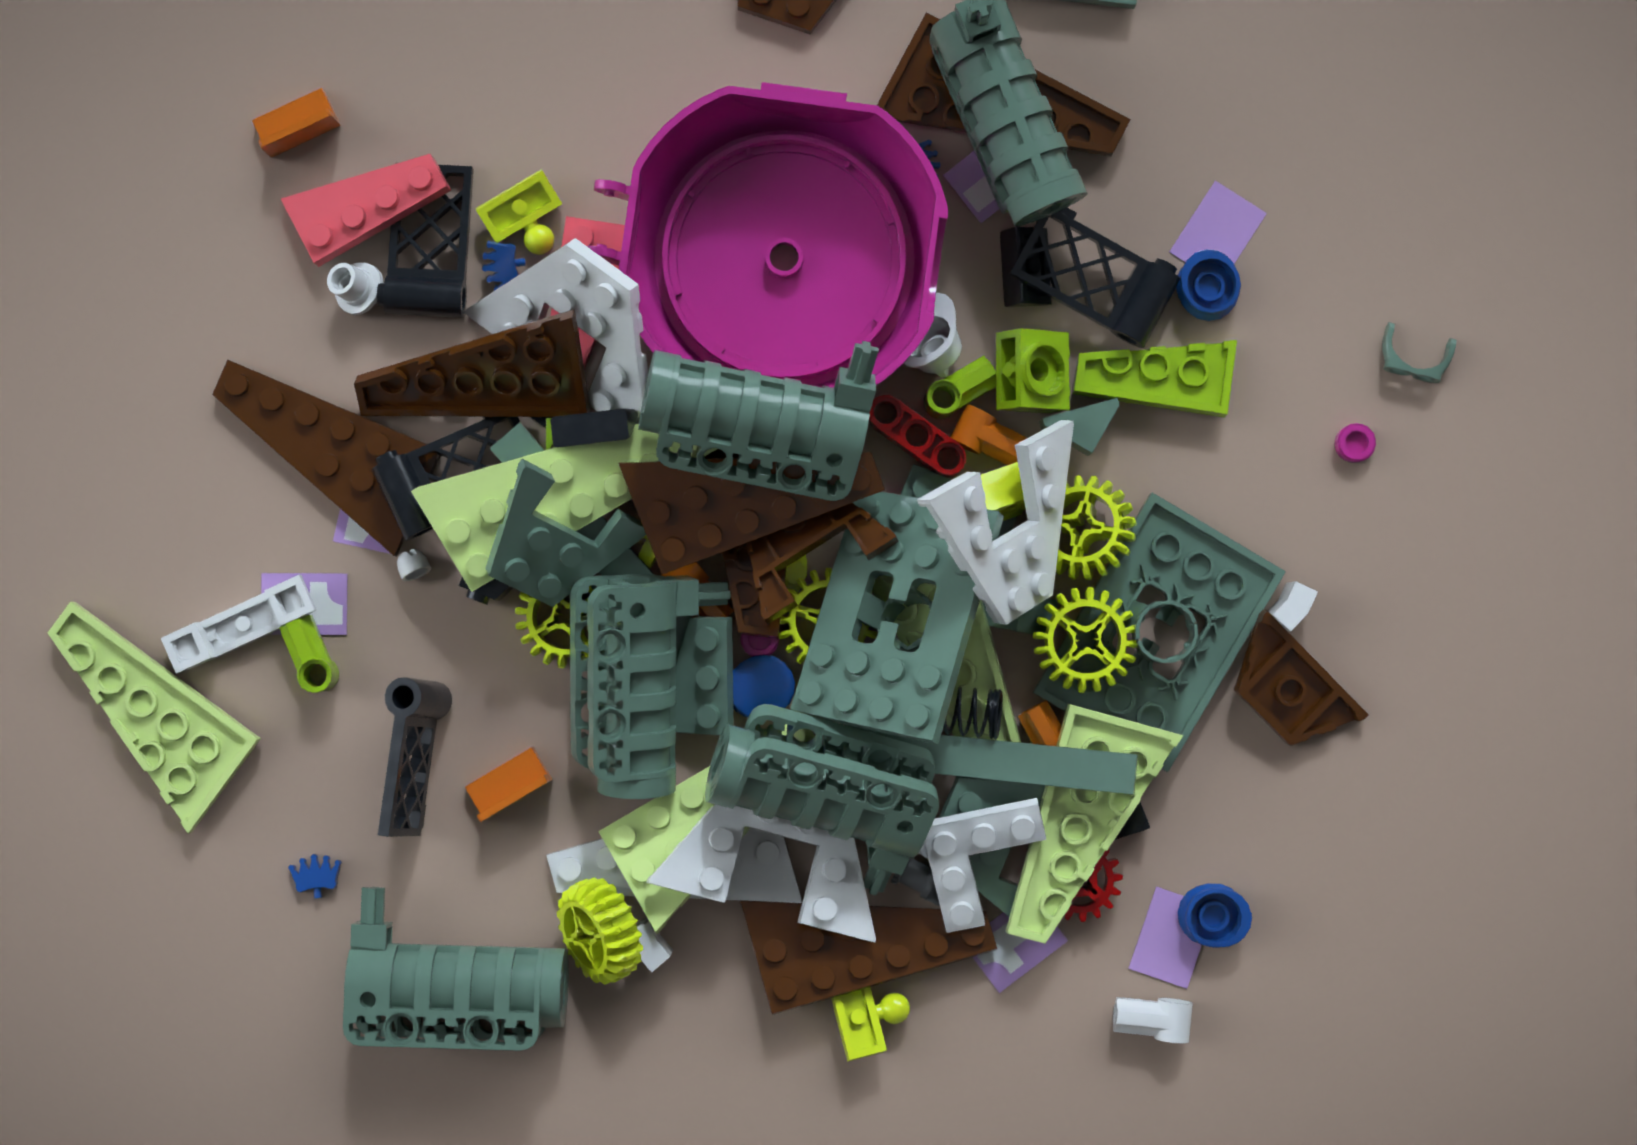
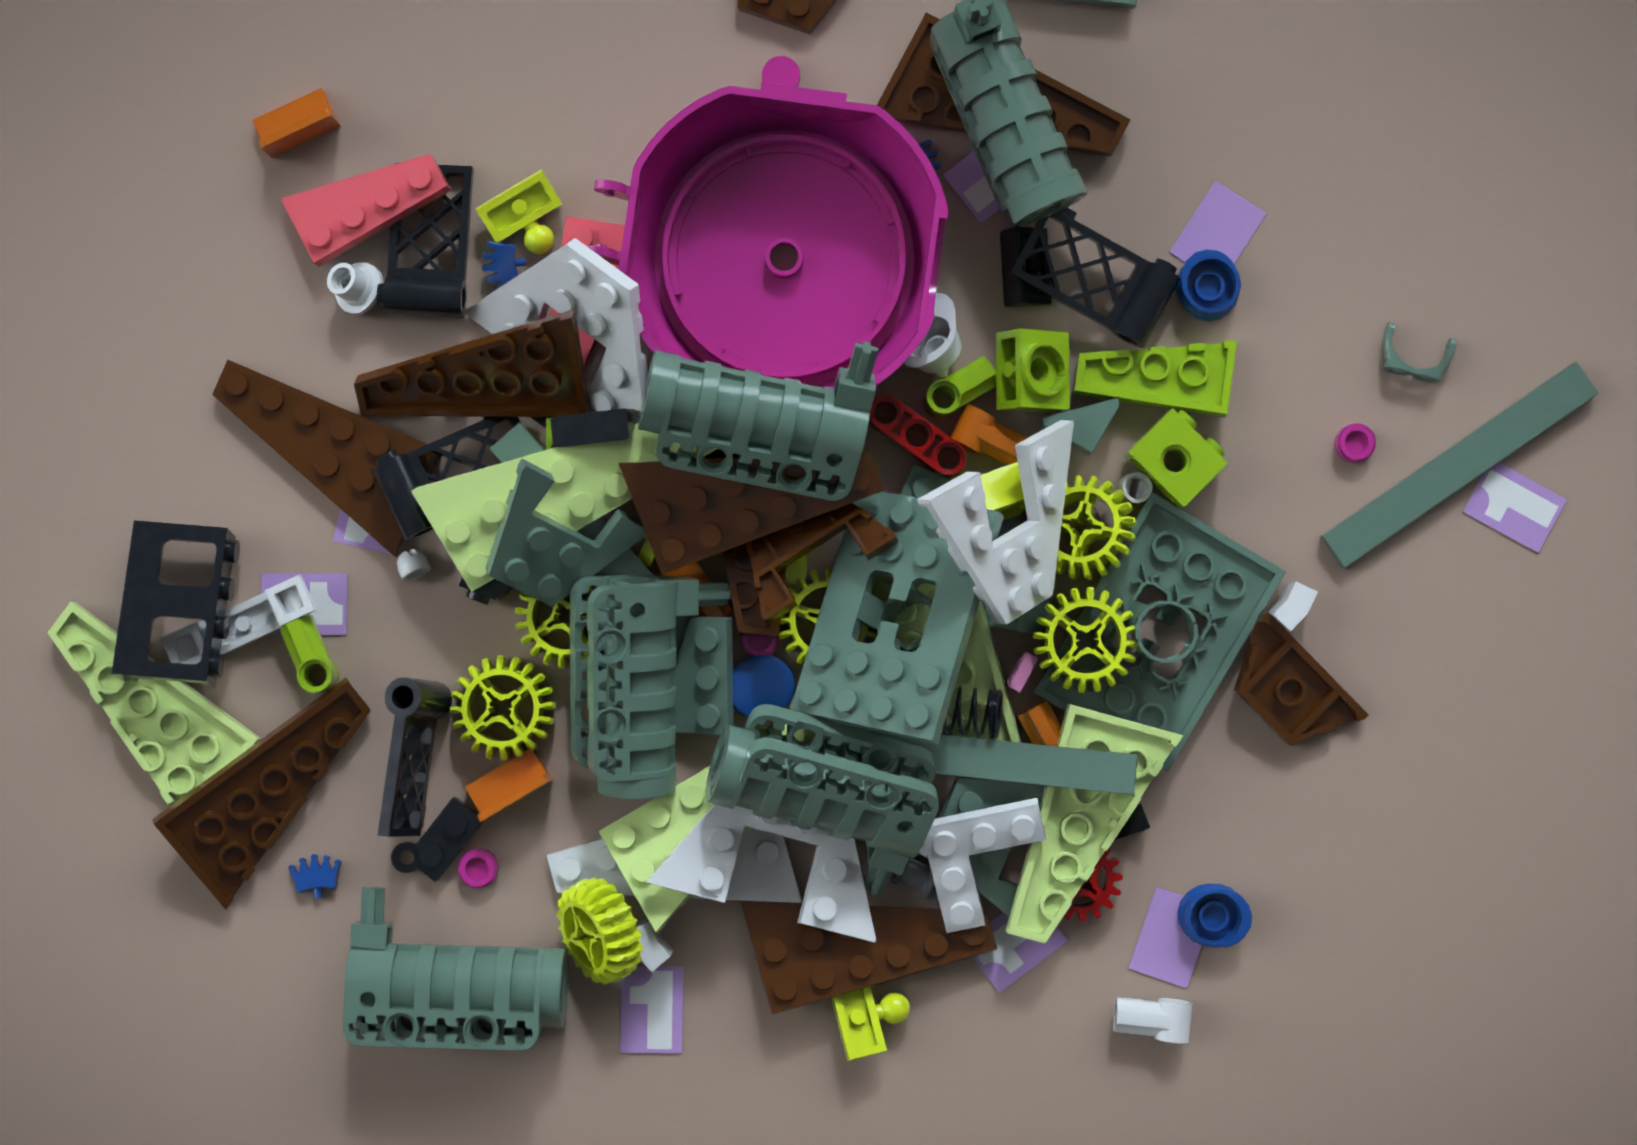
(147, 599): none -> black window
(249, 802): none -> reddish brown wing
(440, 842): none -> black hinge
(478, 868): none -> dark pink tile
(514, 721): none -> neon yellow gear
(652, 1011): none -> sticker
(781, 71): none -> dark pink tile
(1021, 671): none -> bright pink tile
(1141, 490): none -> white hinge
(1199, 457): none -> lime brick
(1459, 464): none -> sand green tile
(1515, 506): none -> sticker

